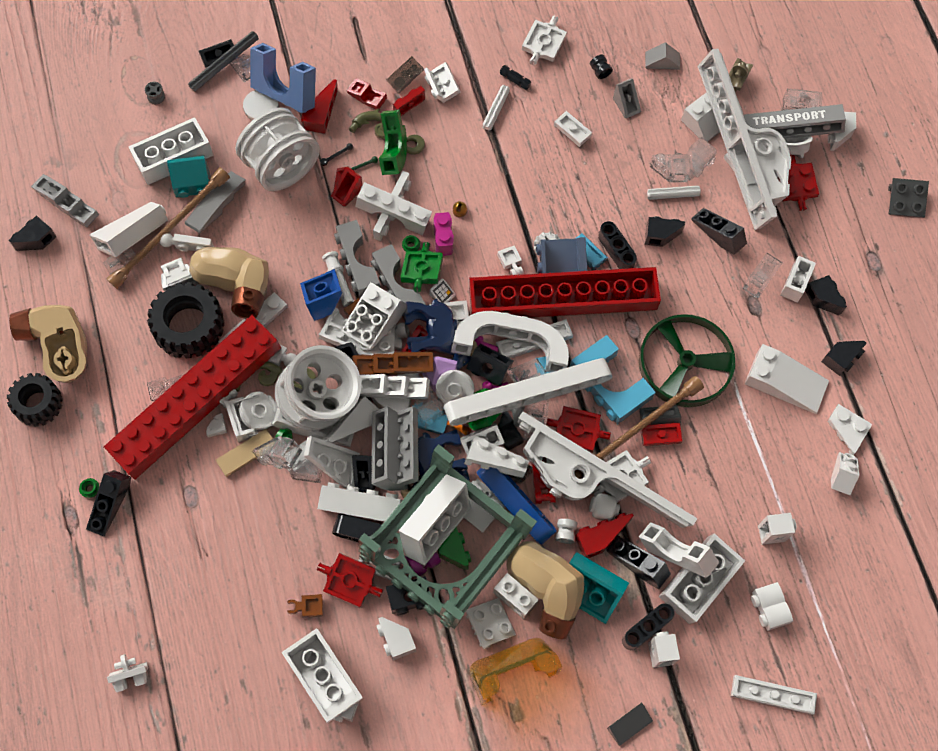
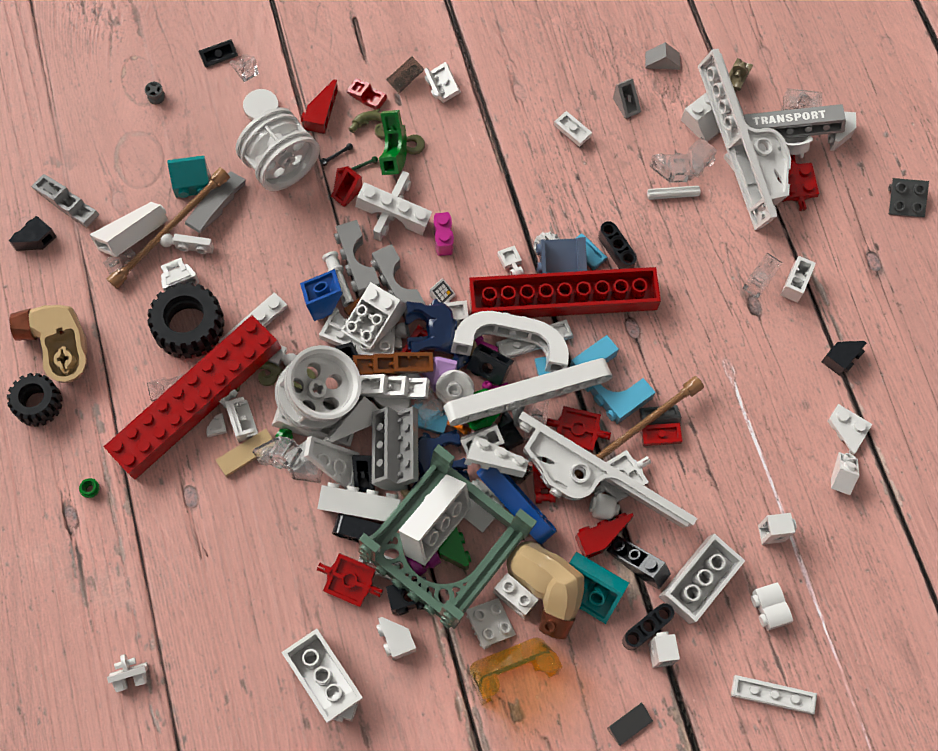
(108, 501): black slope -> none
(174, 143): white brick -> none
(223, 61): dark grey axle -> none
(235, 272): tan piece -> none
(258, 410): white tile -> none
(265, 79): medium blue arch -> none
(310, 606): dark orange plate -> none
(410, 101): red plate -> none
(410, 239): green plate -> none
(421, 267): green plate -> none
(463, 211): pearl gold hinge -> none
(496, 107): white axle -> none
(515, 77): black axle -> none
(526, 370): clear slope -> none
(544, 40): white plate -> none
(566, 531): white wheel -> none
(601, 67): black wheel -> none
(662, 231): black slope -> none
(687, 360): dark green piece -> none
(695, 558): white arch -> none
(722, 231): black slope -> none
(786, 379): white slope -> none
(824, 295): black slope -> none

